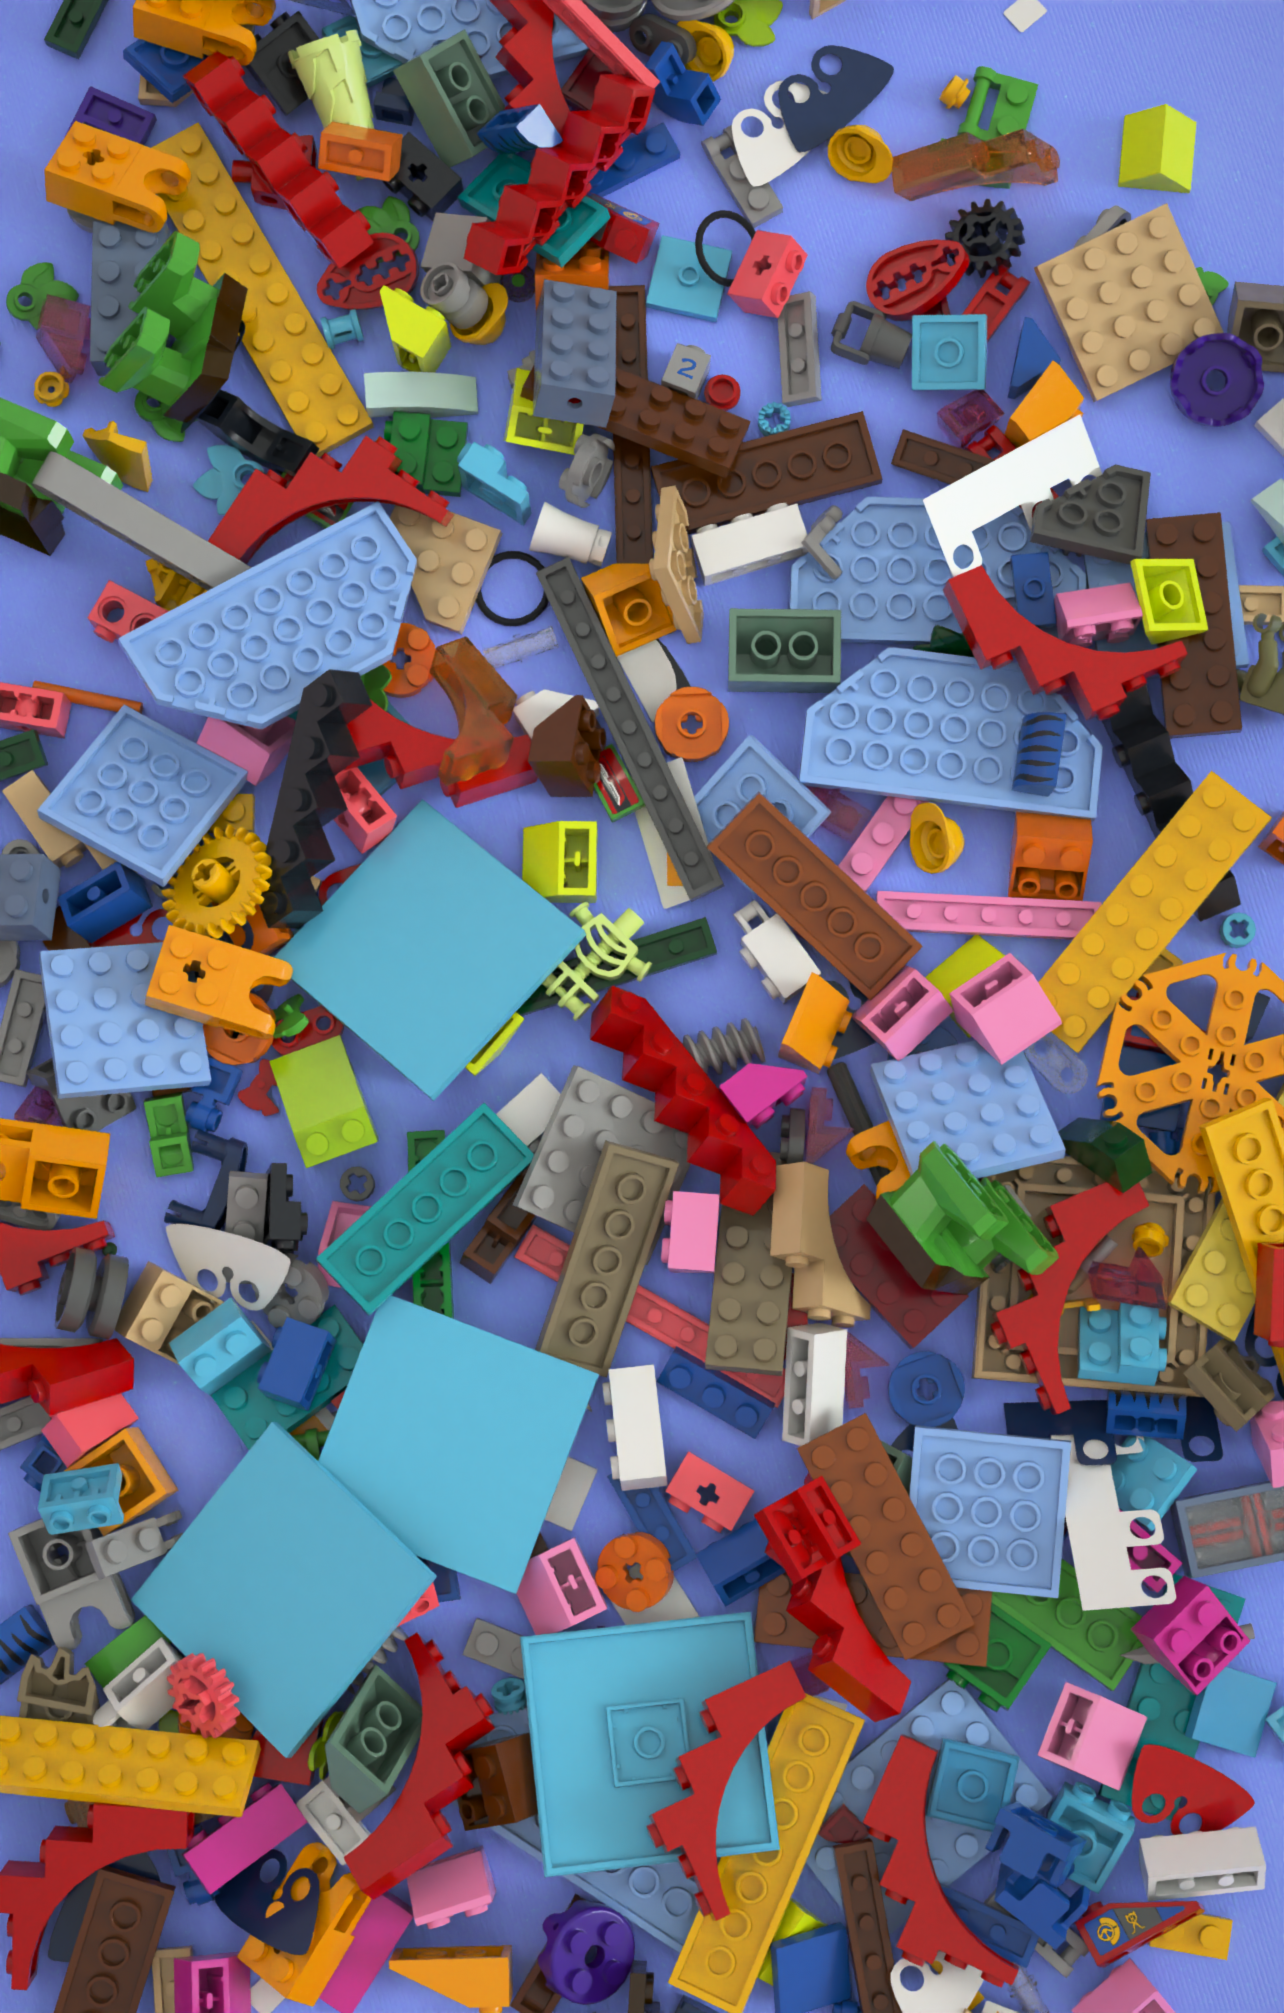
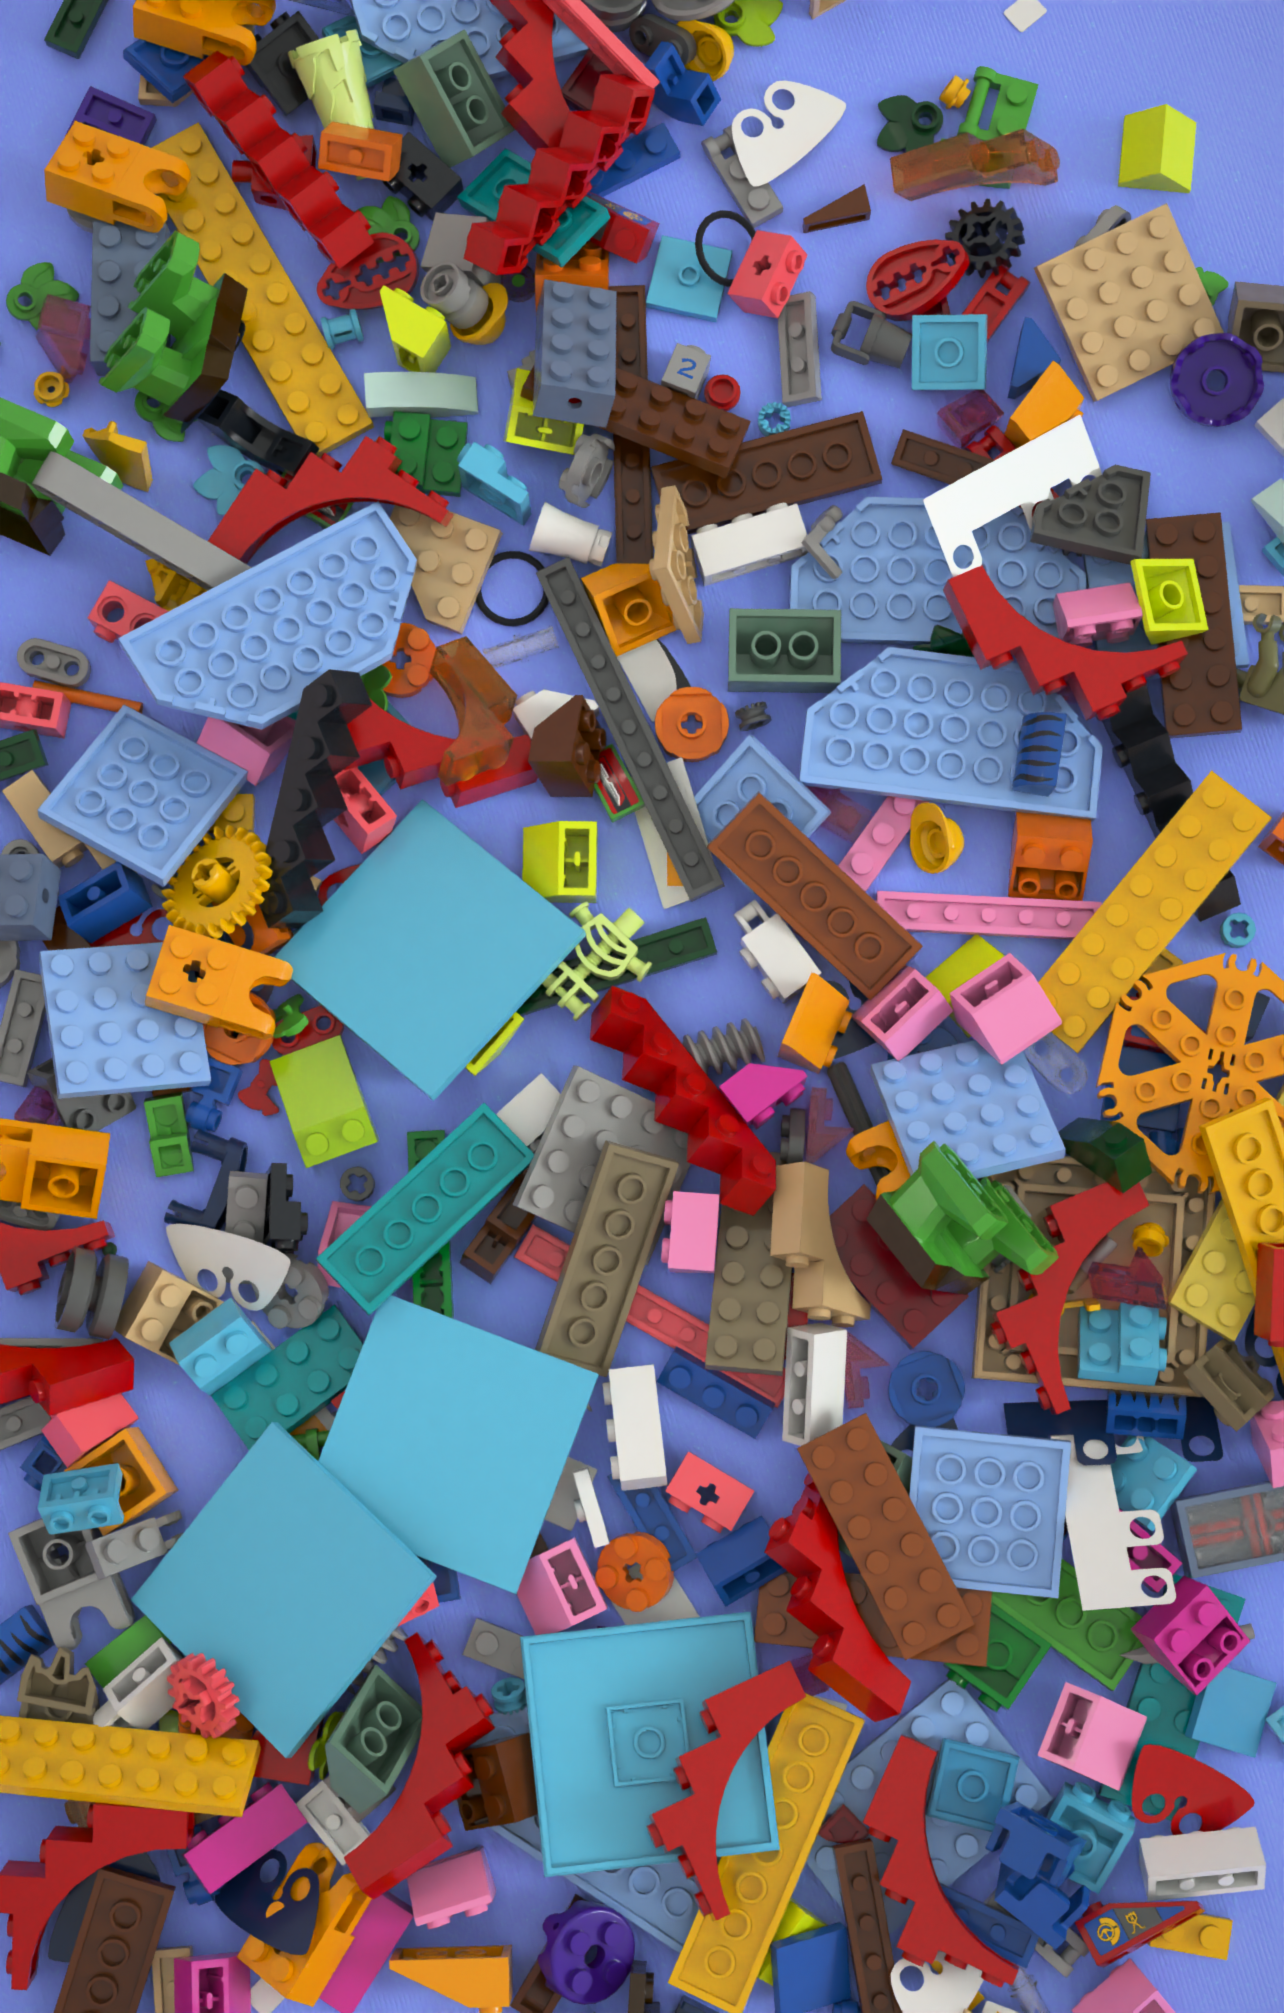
(55, 663): none -> light grey plate
(296, 1363): blue brick -> none
(519, 130): blue brick -> none
(588, 1507): none -> white plate
(753, 717): none -> dark grey bush
(807, 1529): red slope -> none
(846, 210): none -> reddish brown piece
(851, 92): dark blue piece -> none
(860, 154): yellow hat -> none
(903, 128): none -> dark green plate
(1033, 588): blue plate -> none

